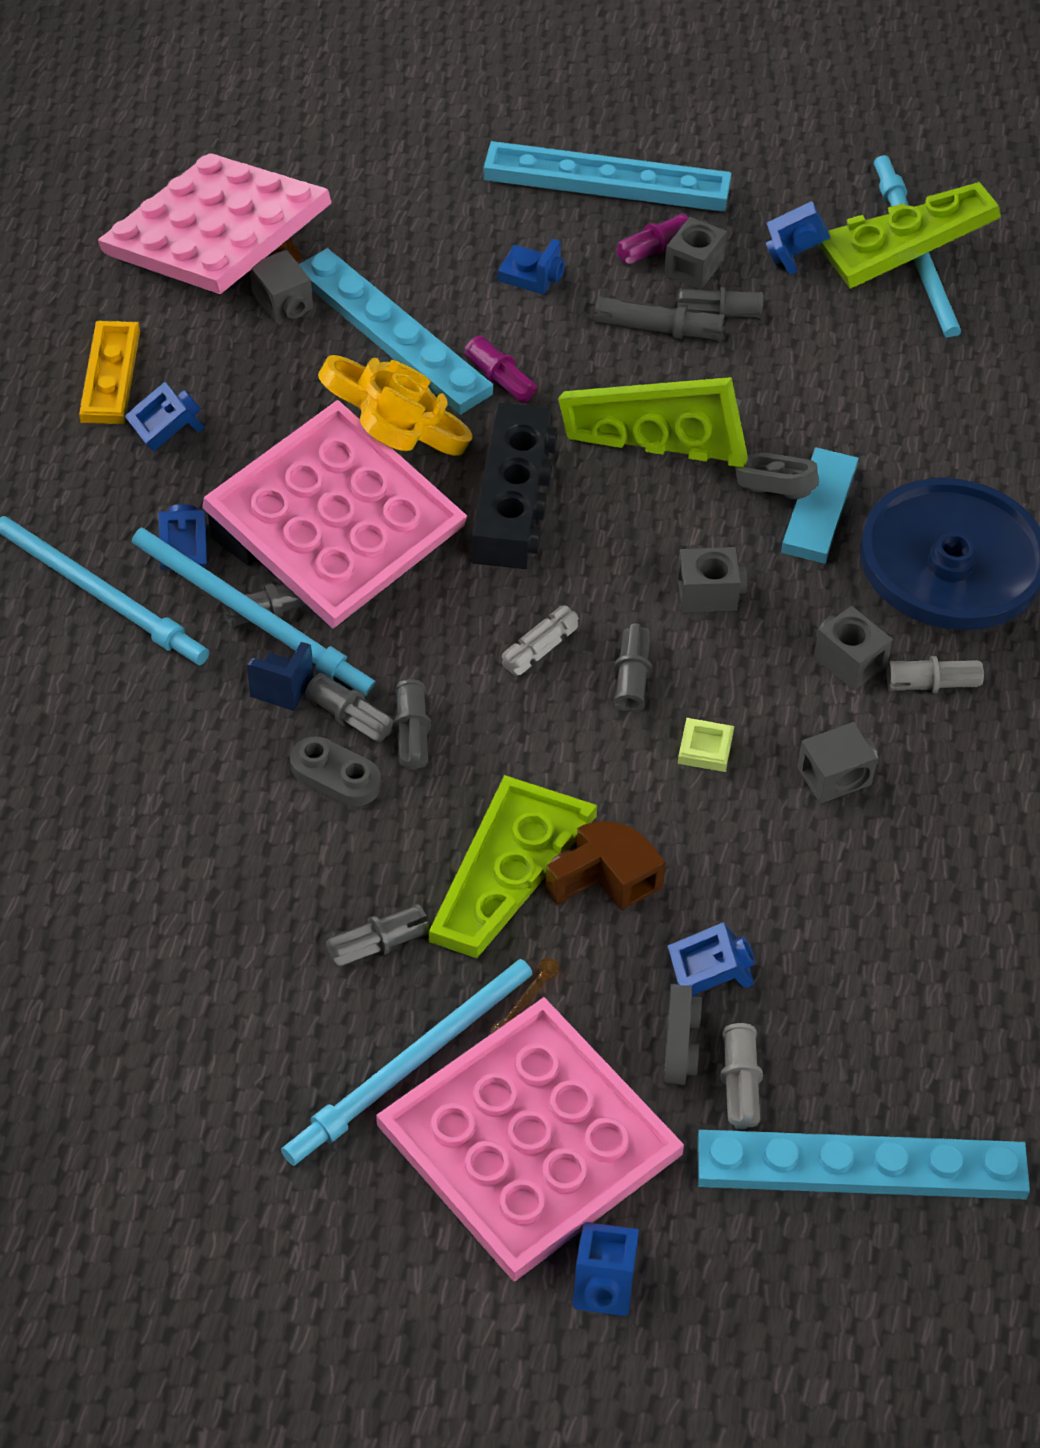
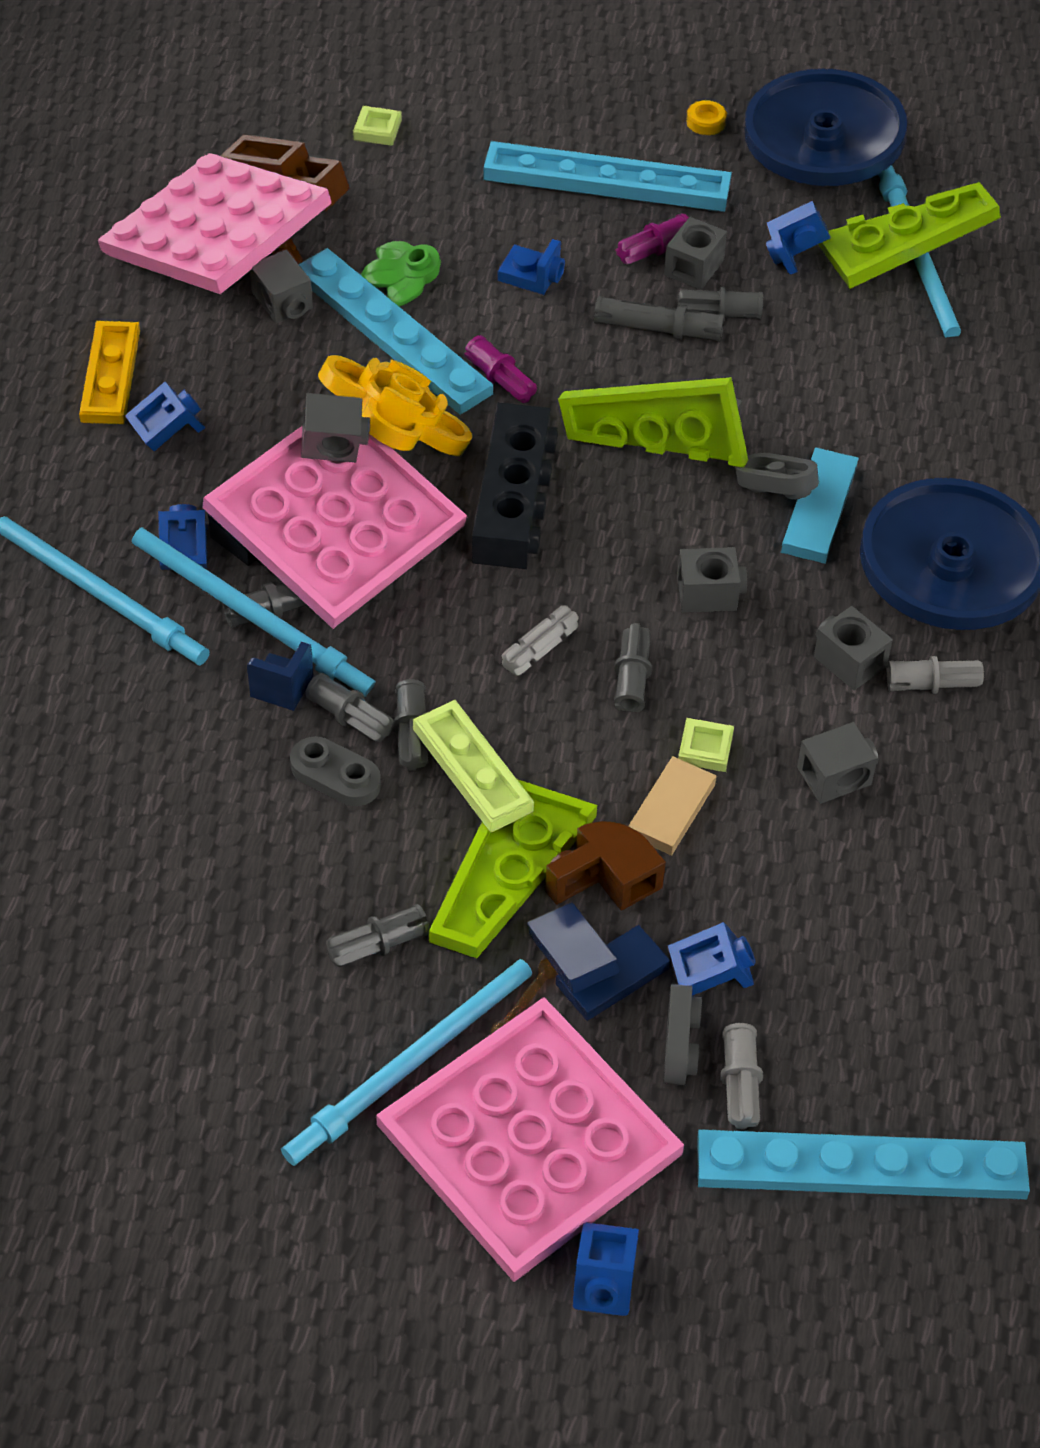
(292, 161): none -> reddish brown slope
(333, 428): none -> dark grey brick
(377, 125): none -> yellowish green tile
(403, 270): none -> bright green plate
(473, 766): none -> yellowish green tile
(573, 947): none -> tile
(638, 964): none -> dark blue tile
(673, 804): none -> tan tile
(706, 117): none -> yellow tile
(825, 127): none -> dark blue dish

